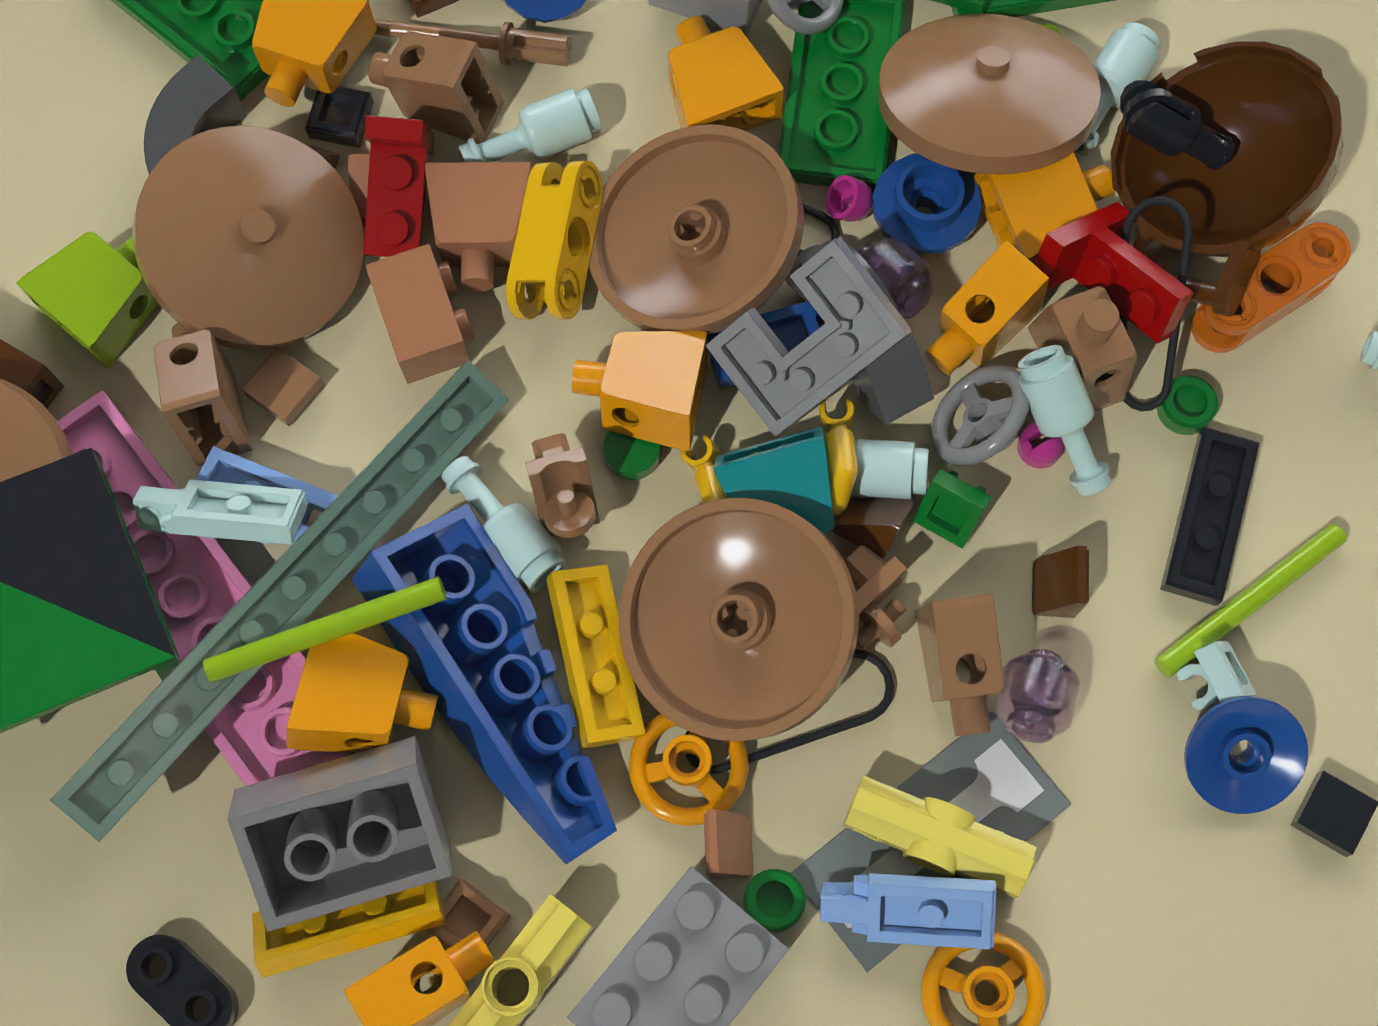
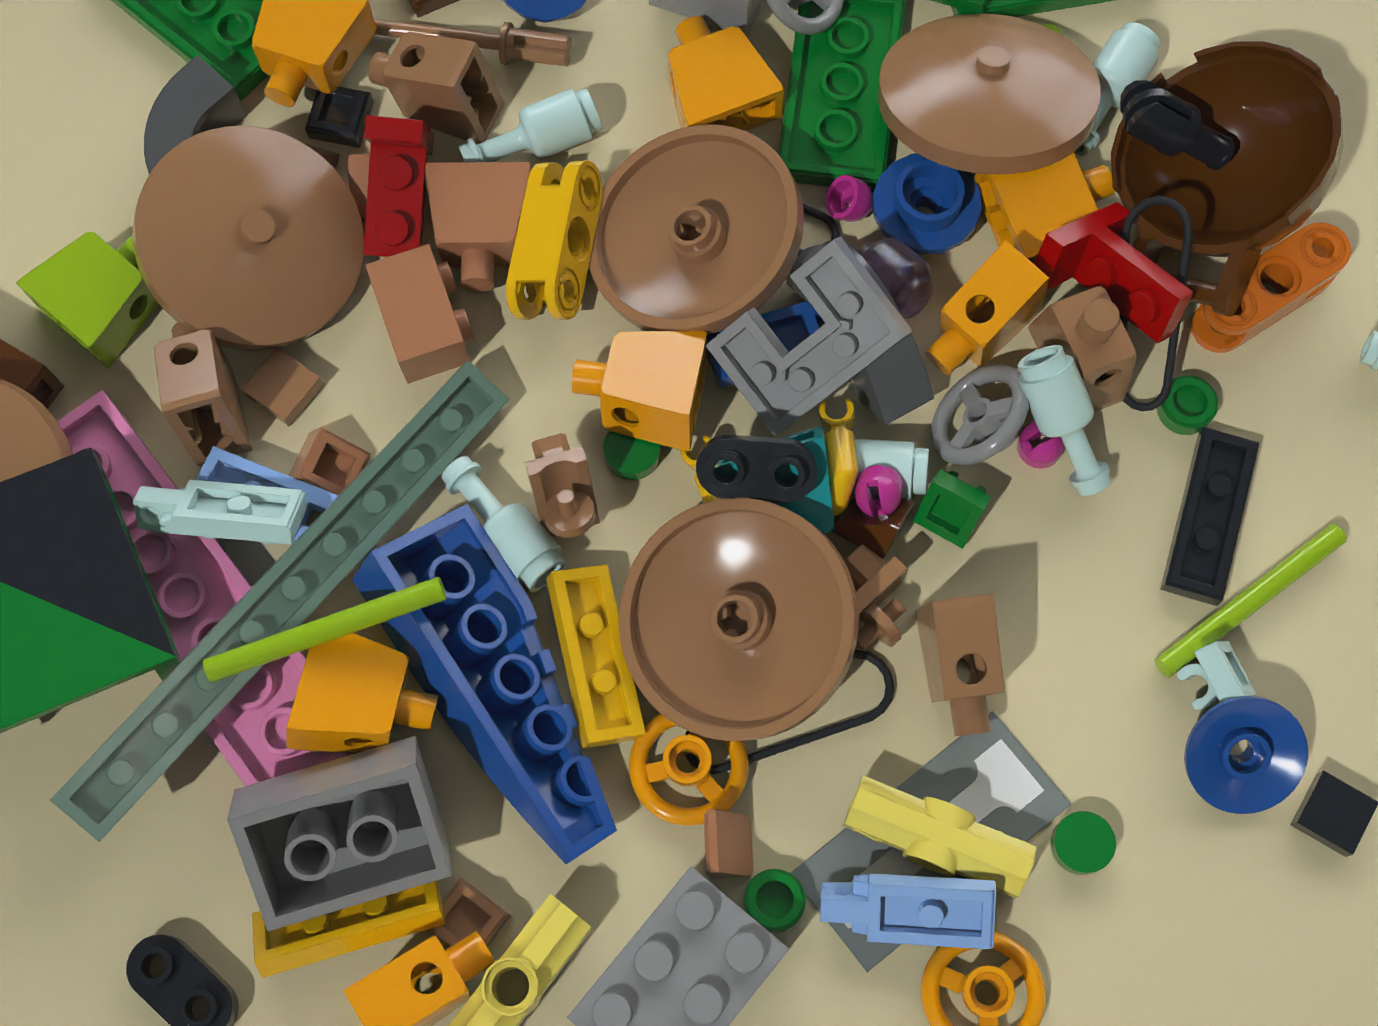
(328, 461): none -> nougat slope
(756, 466): none -> black plate
(889, 492): none -> dark pink hinge
(1037, 696): head -> none
(1061, 583): reddish brown slope -> none
(1083, 843): none -> green tile

